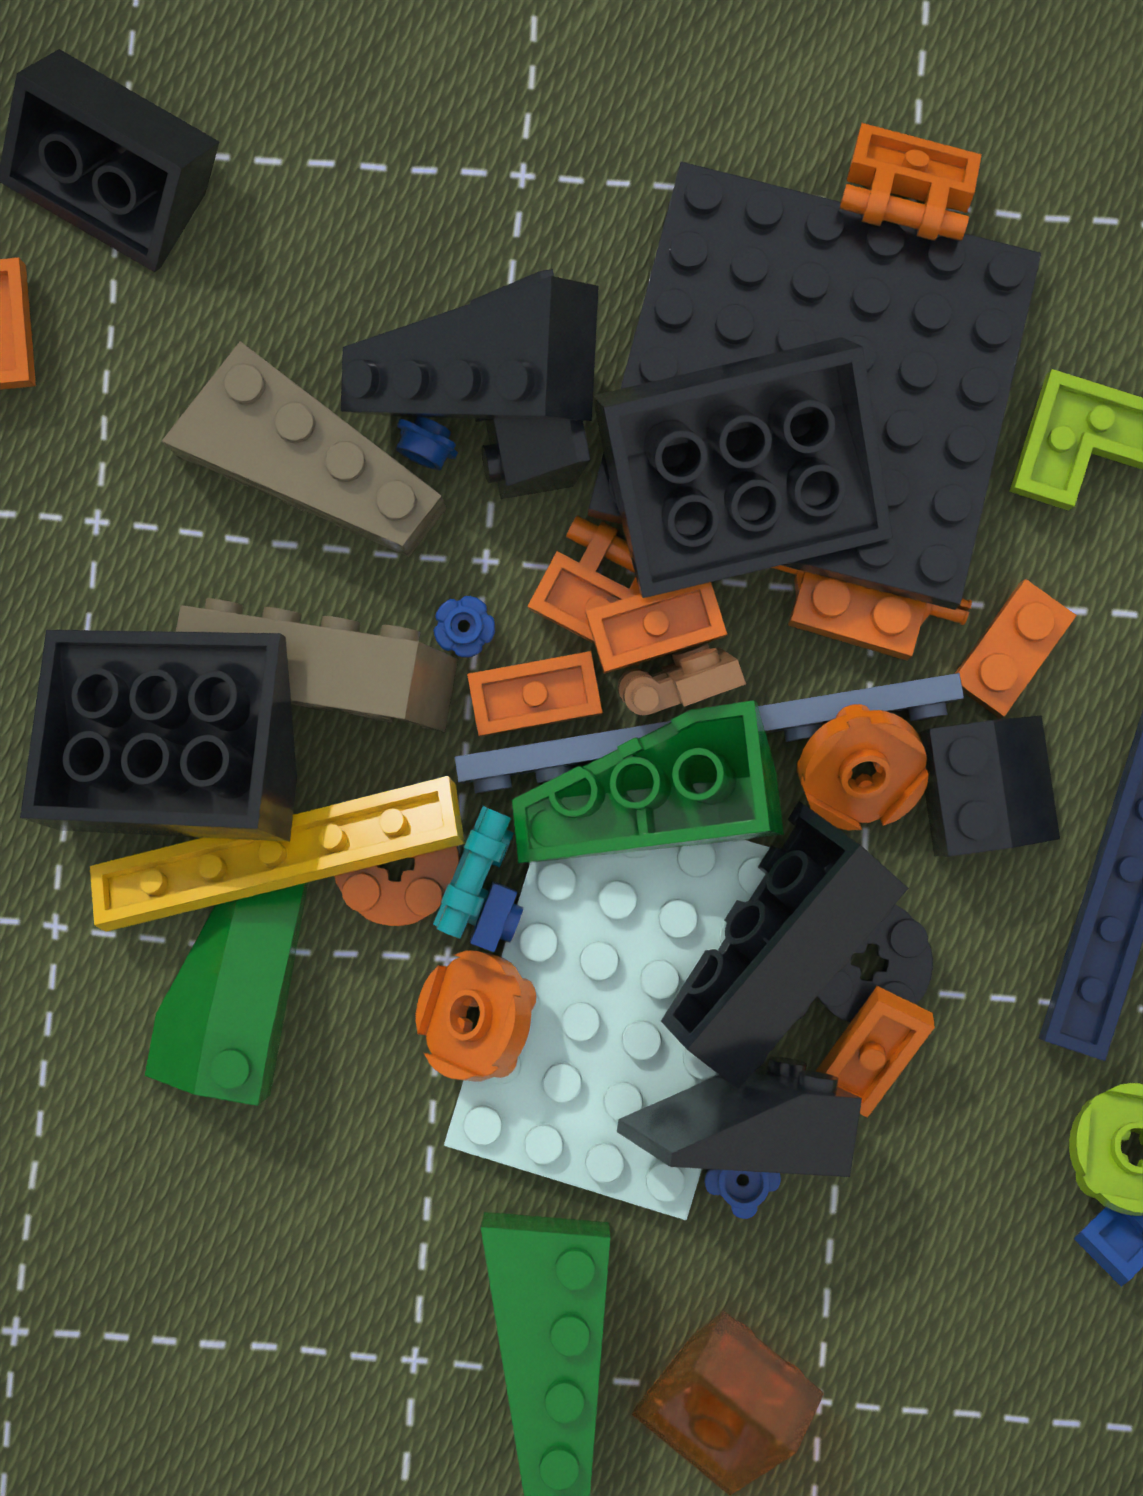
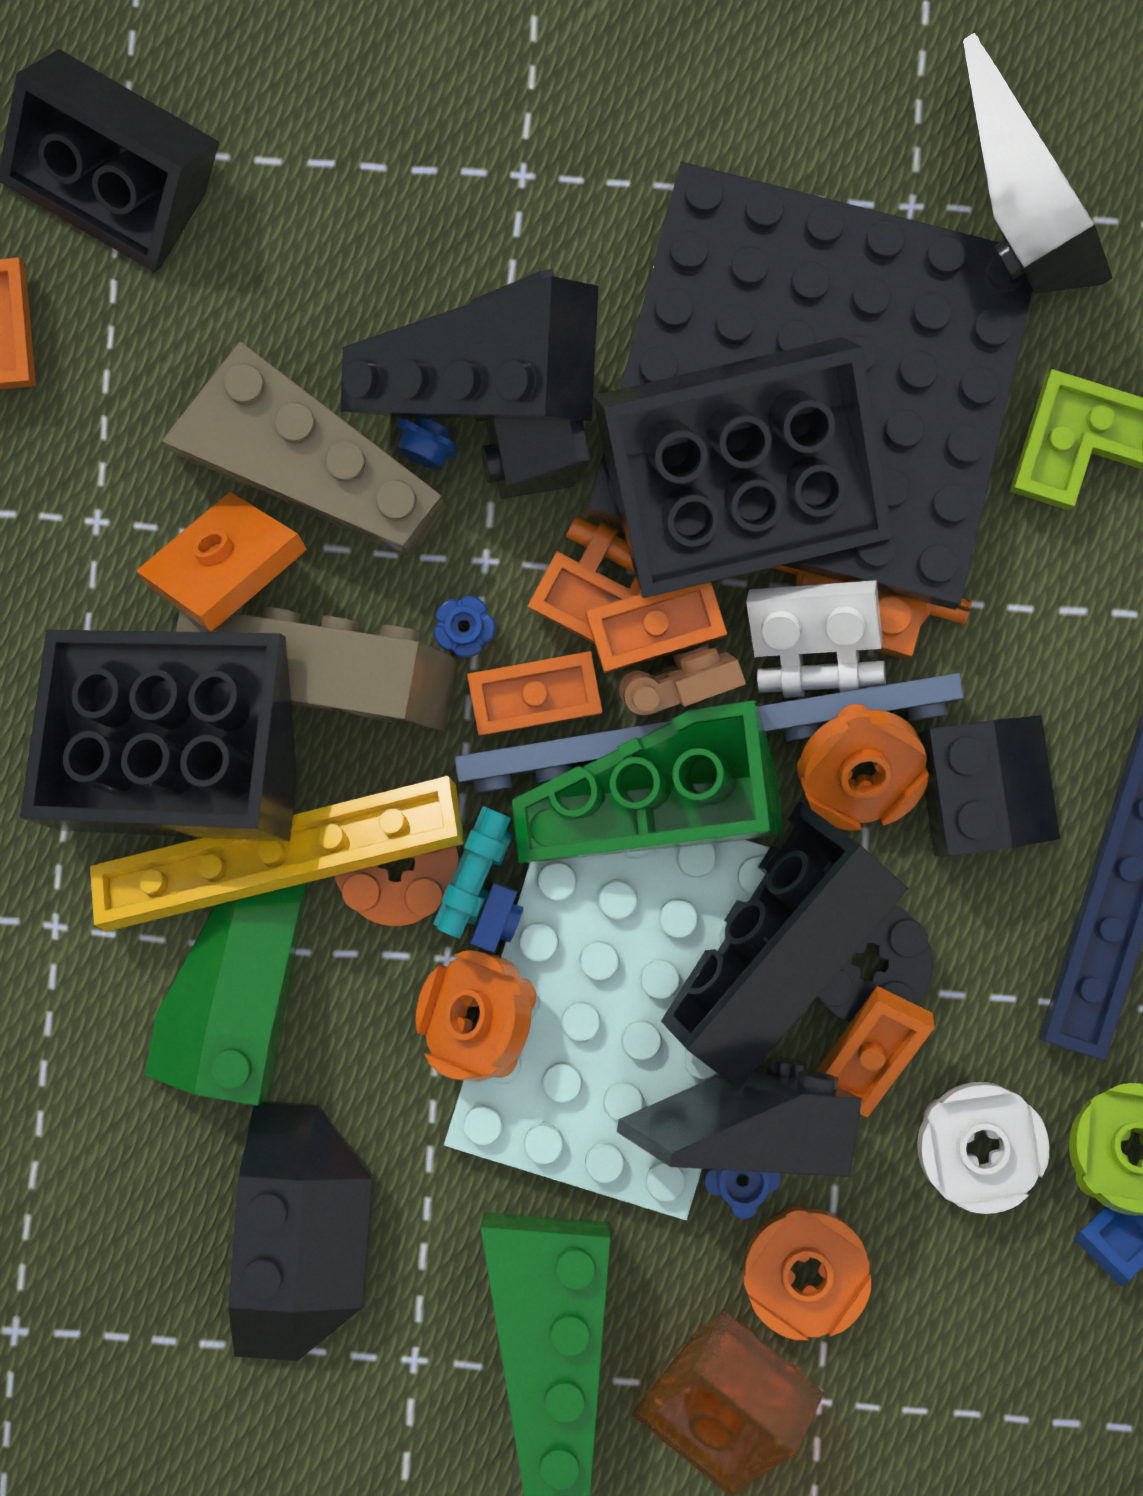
(221, 561): none -> orange plate
(297, 1233): none -> black wedge
(813, 1309): none -> orange plate
(816, 621): none -> white plate
(913, 169): orange plate -> none
(1011, 1169): none -> white plate
(1013, 648): orange plate -> none
(1032, 203): none -> wedge

